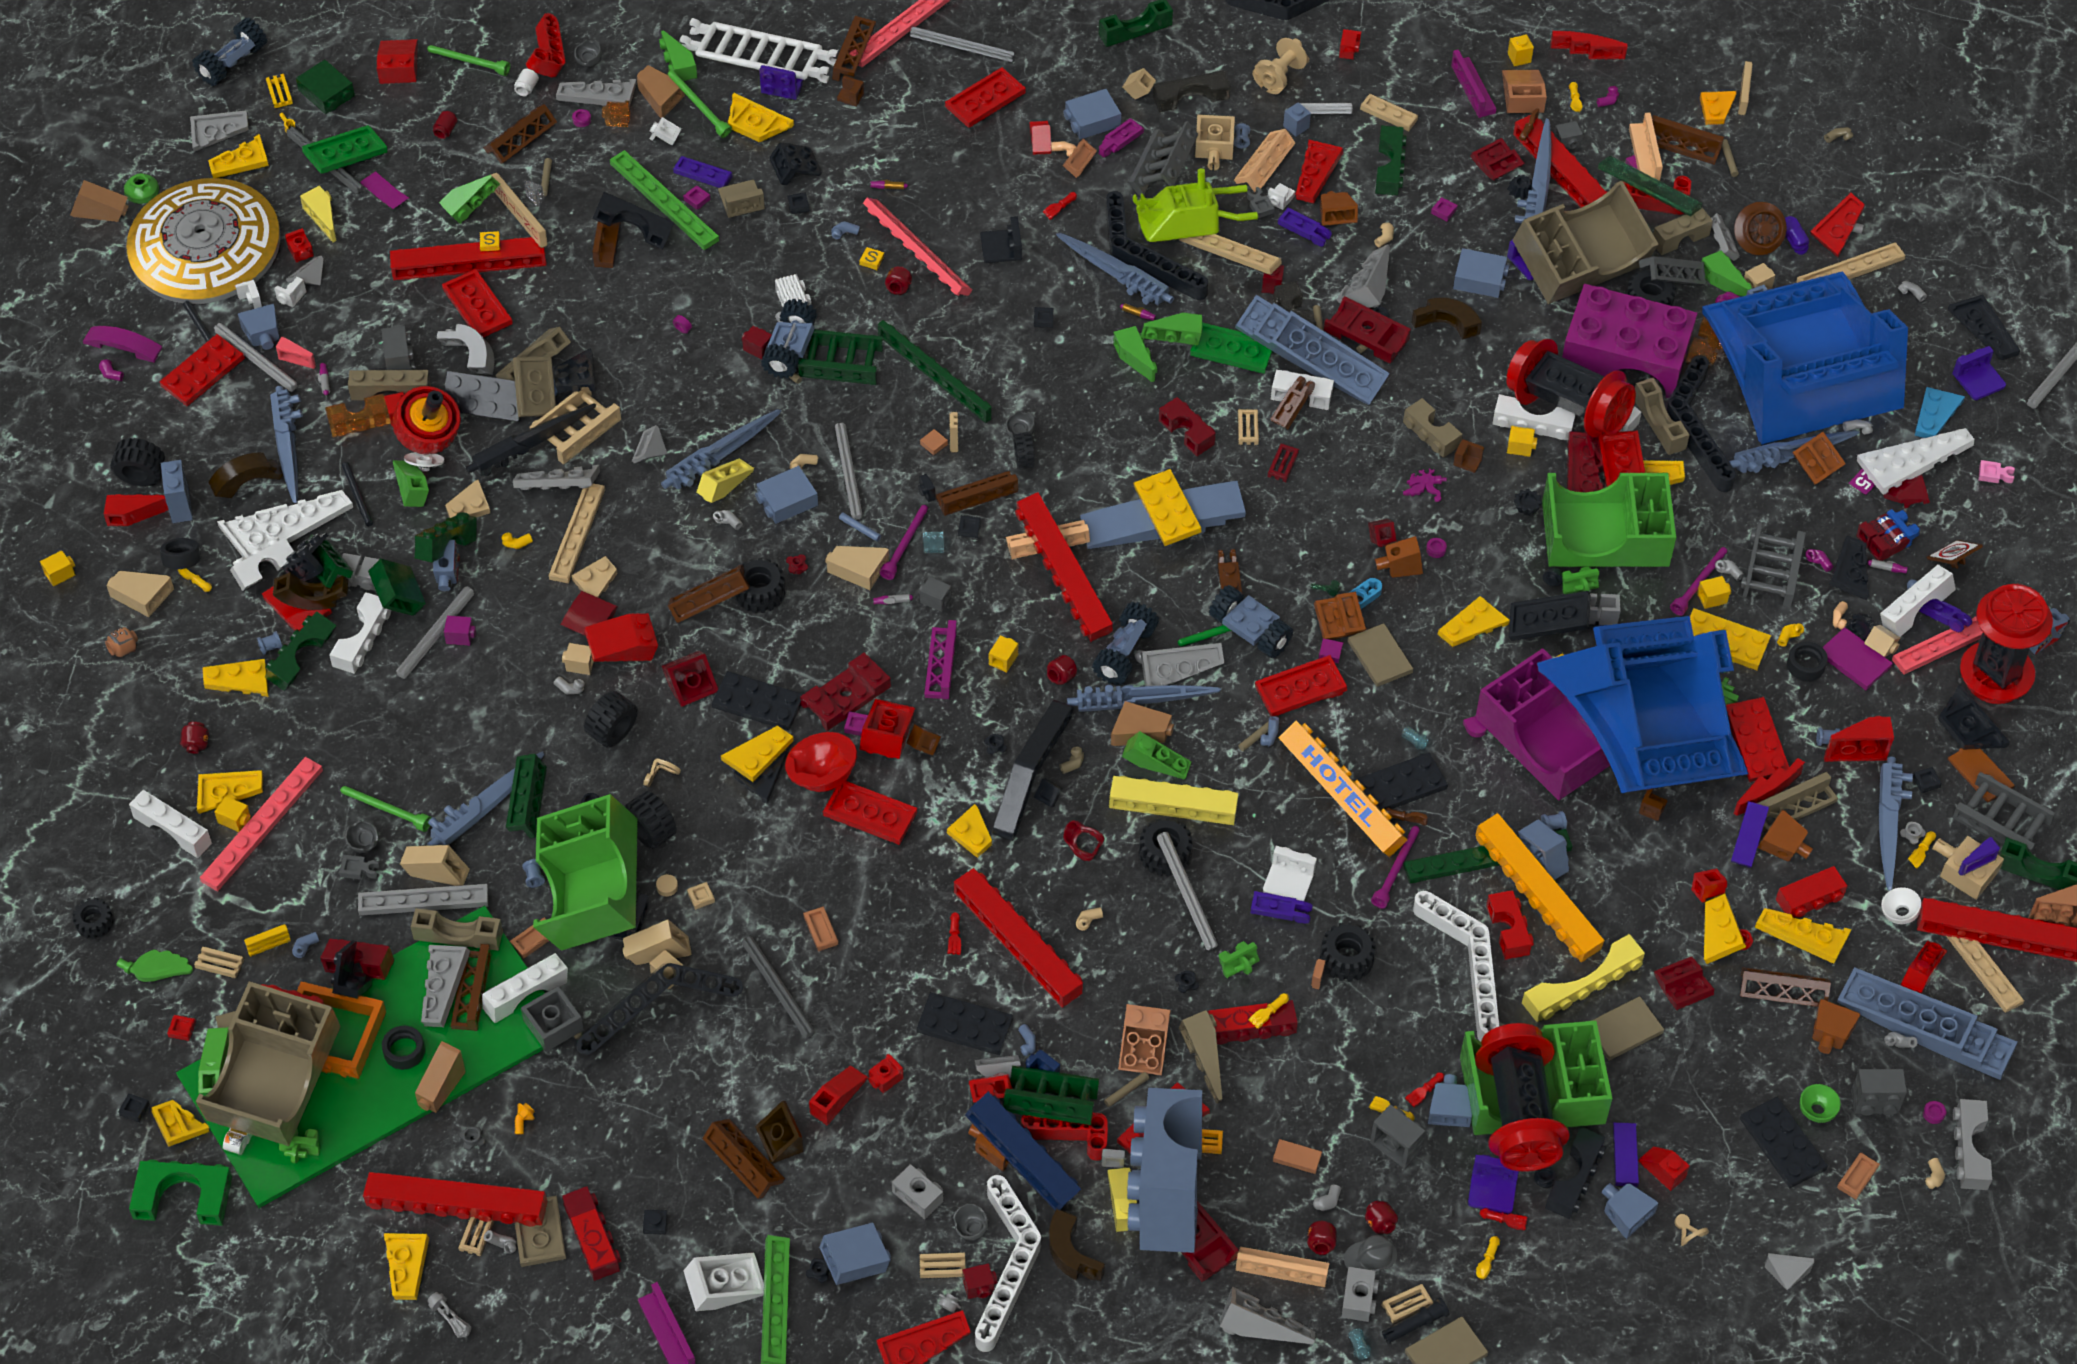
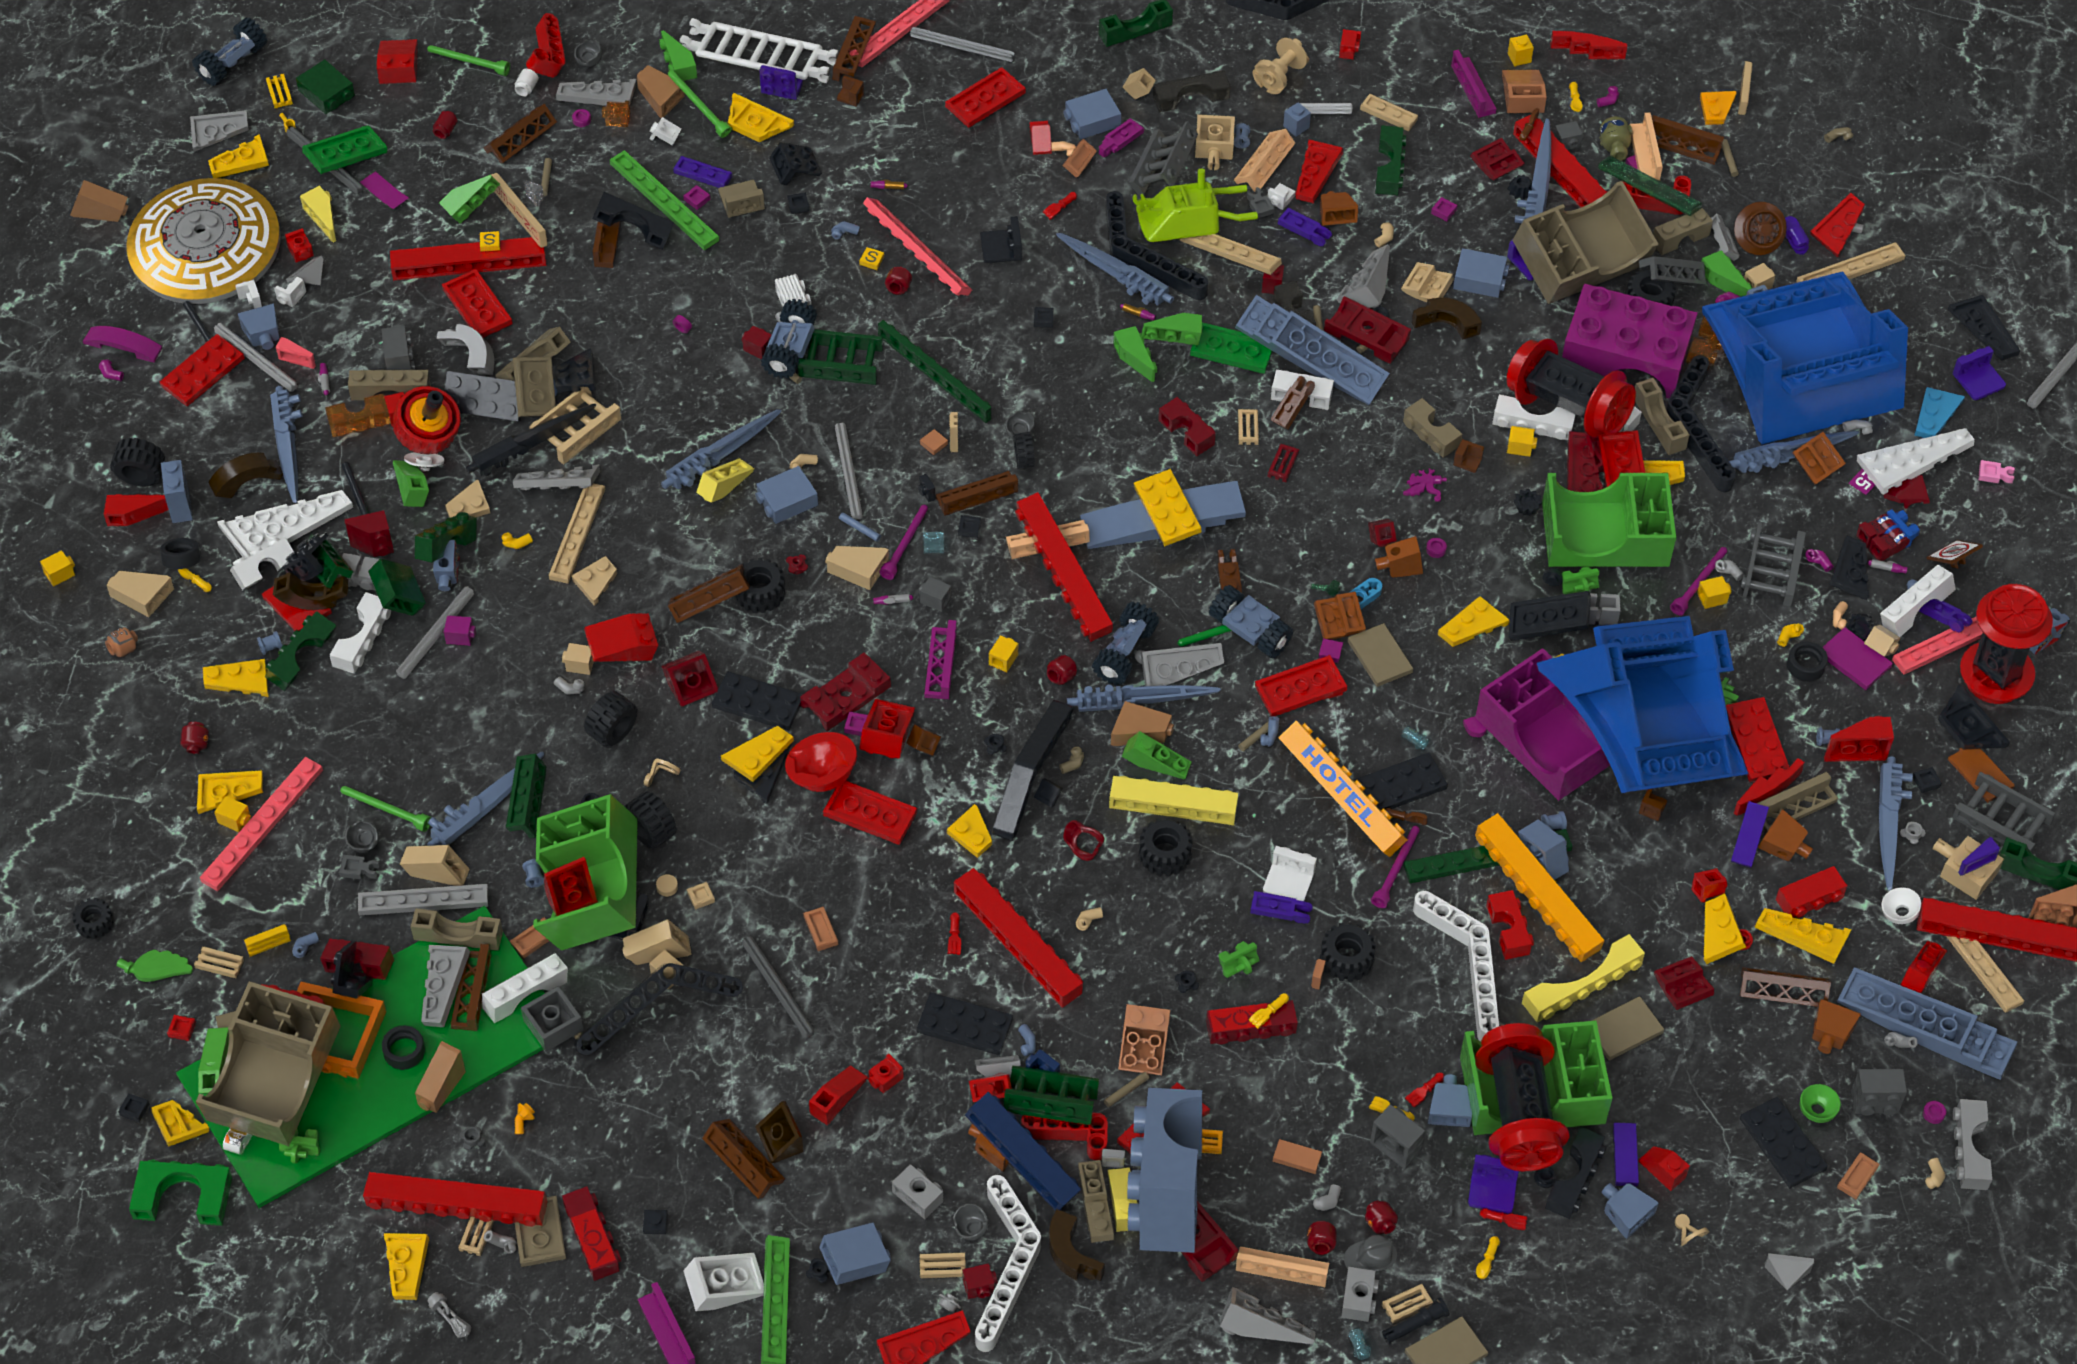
(141, 193): bright green piece -> none
(186, 832): white arch -> none
(370, 534): none -> dark red slope
(569, 887): none -> red slope
(587, 611): dark red slope -> none
(650, 445): light grey slope -> none
(727, 517): light grey arm -> none
(1095, 1201): none -> dark tan slope
(1187, 891): light grey axle -> none
(1200, 1038): dark tan wedge -> none
(1427, 283): none -> tan slope
(1616, 136): none -> olive piece
(1745, 643): yellow plate -> none
(1914, 289): light grey arm -> none
(1918, 854): yellow piece -> none

